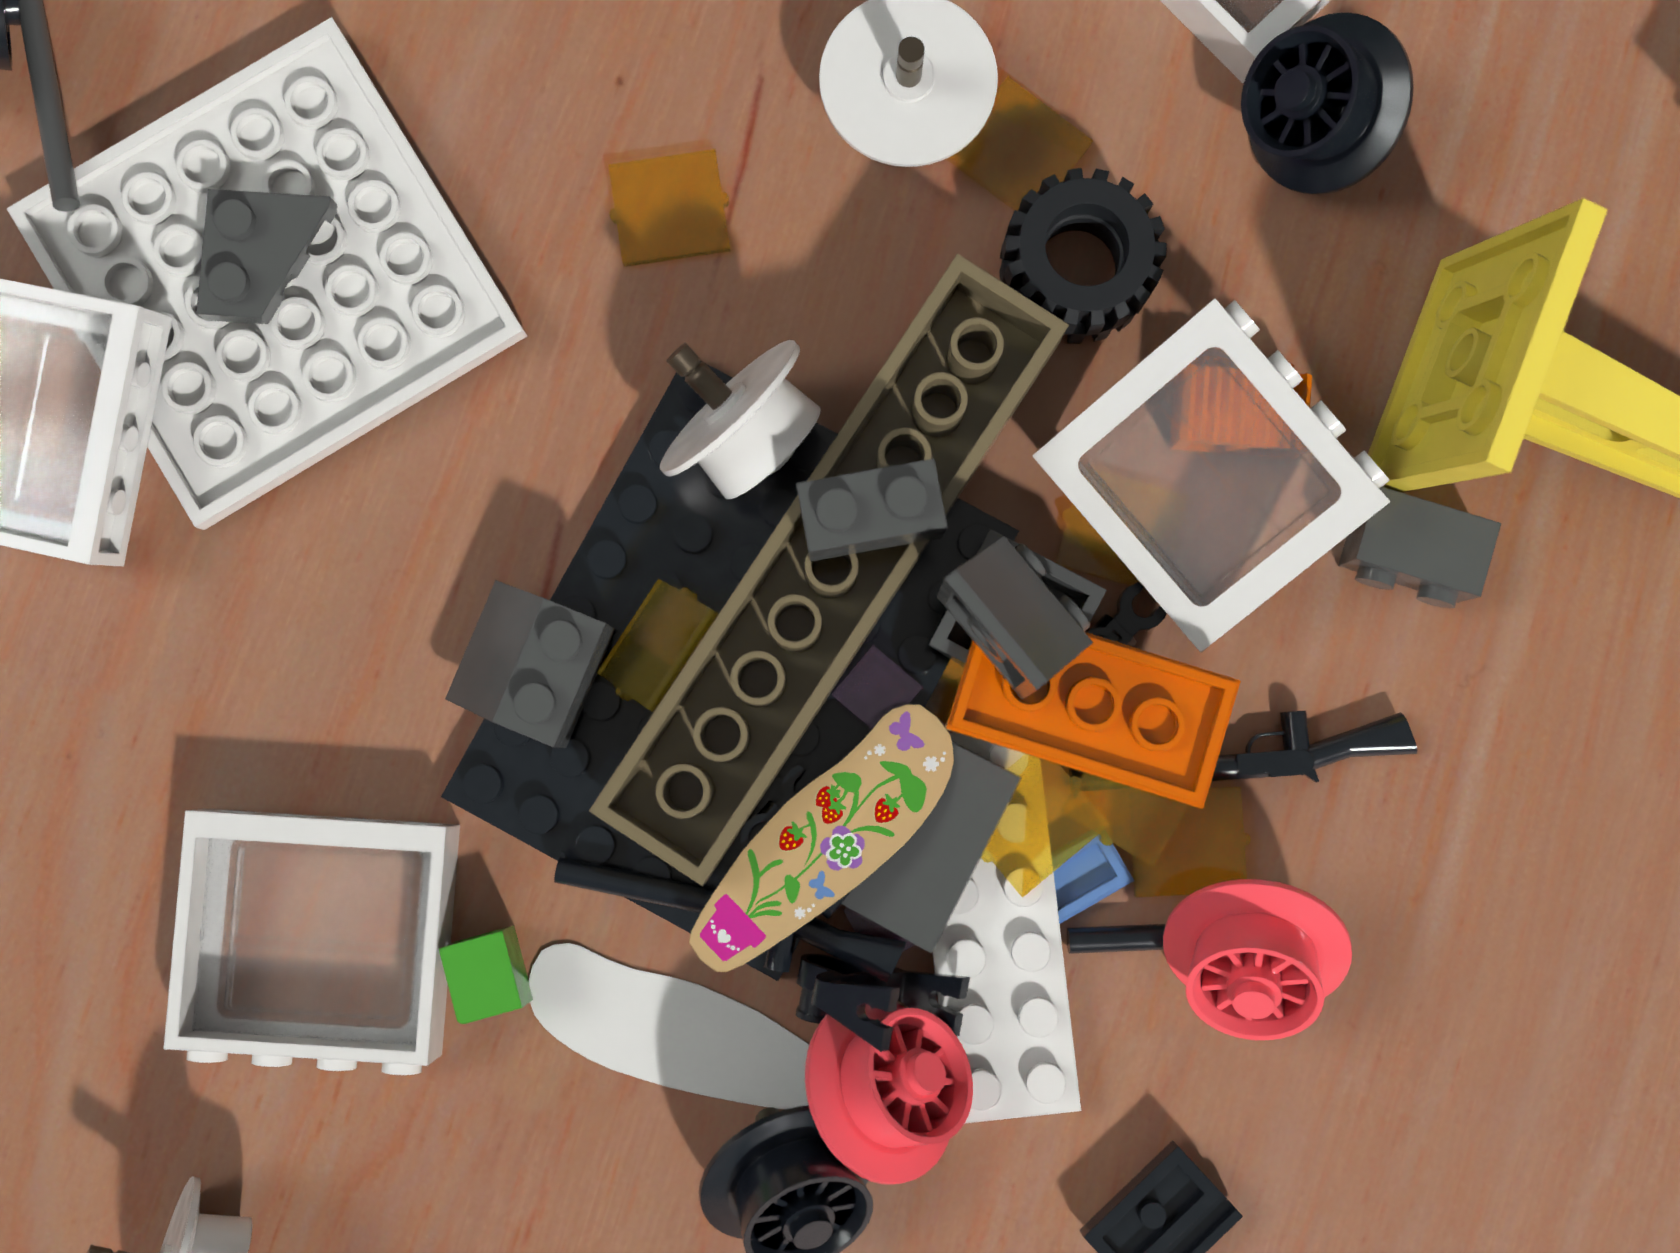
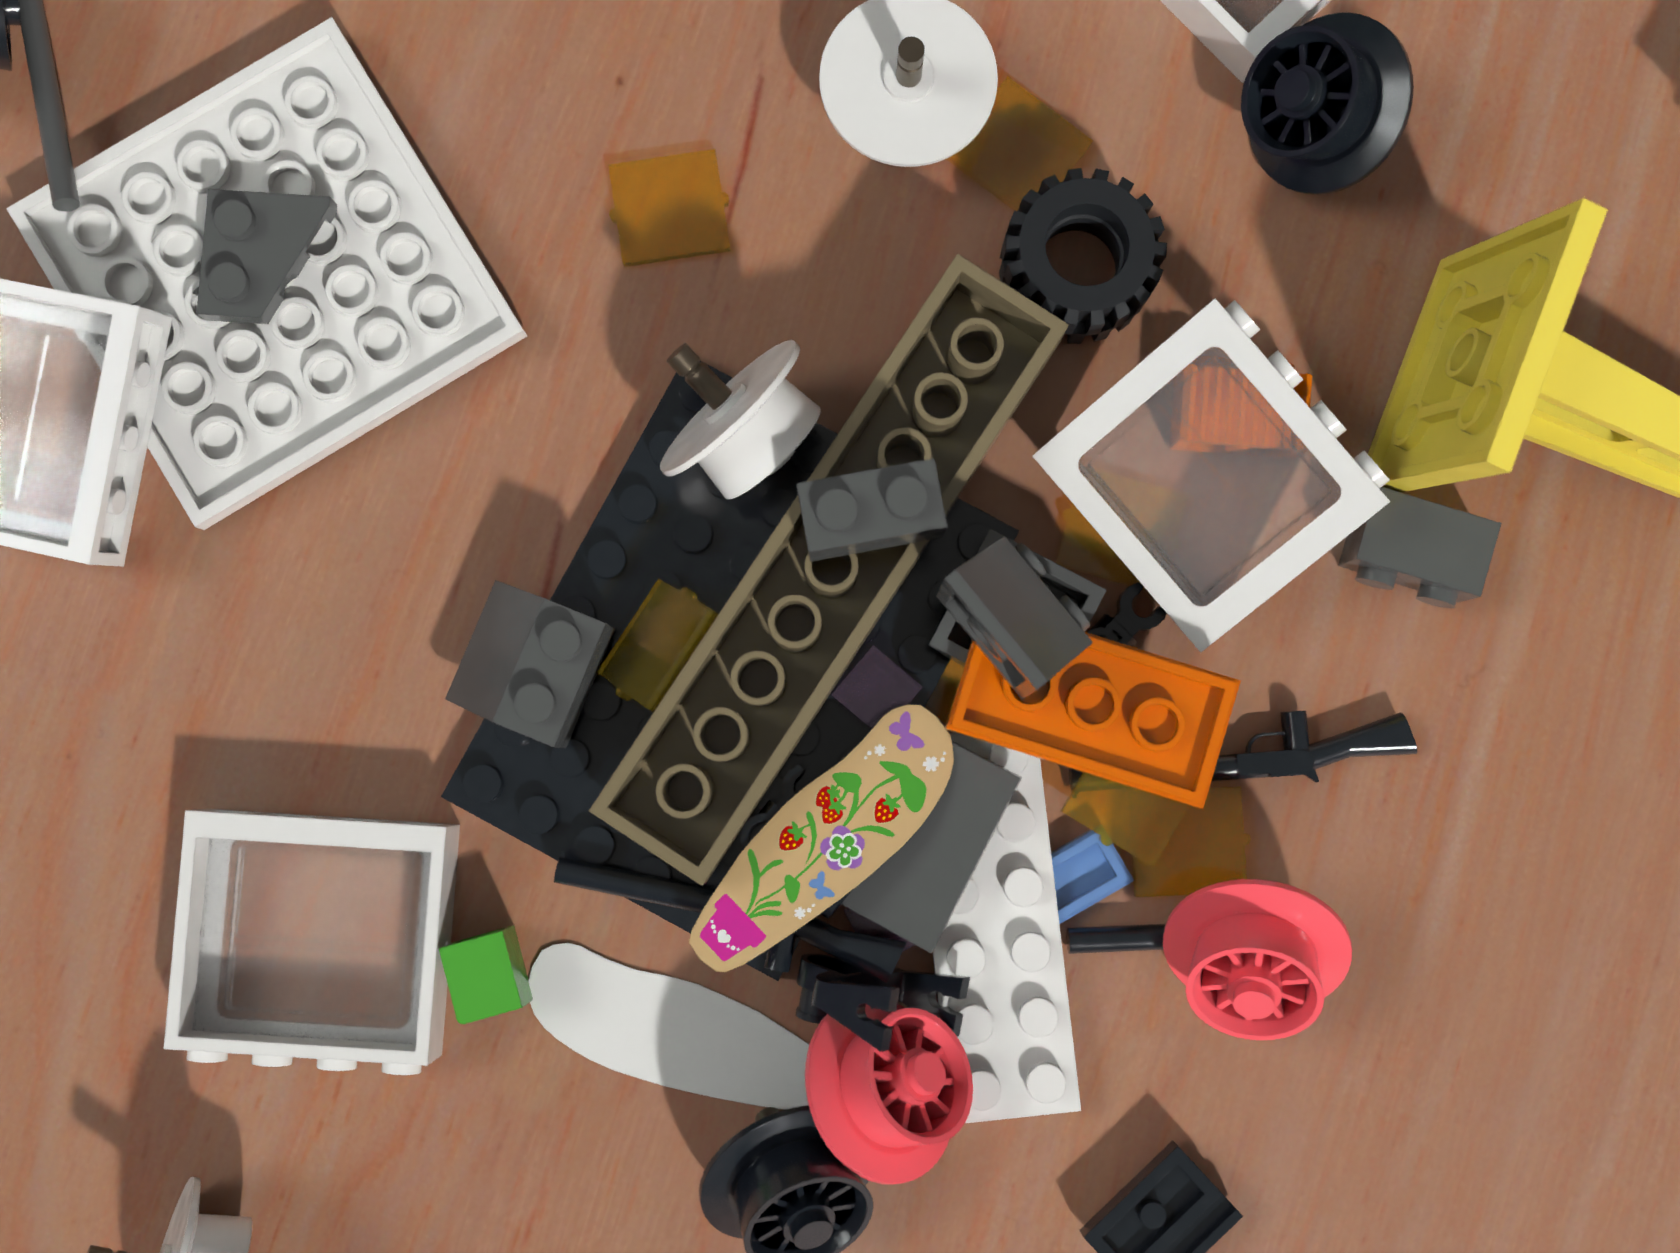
(1042, 824): clear yellow piece -> none

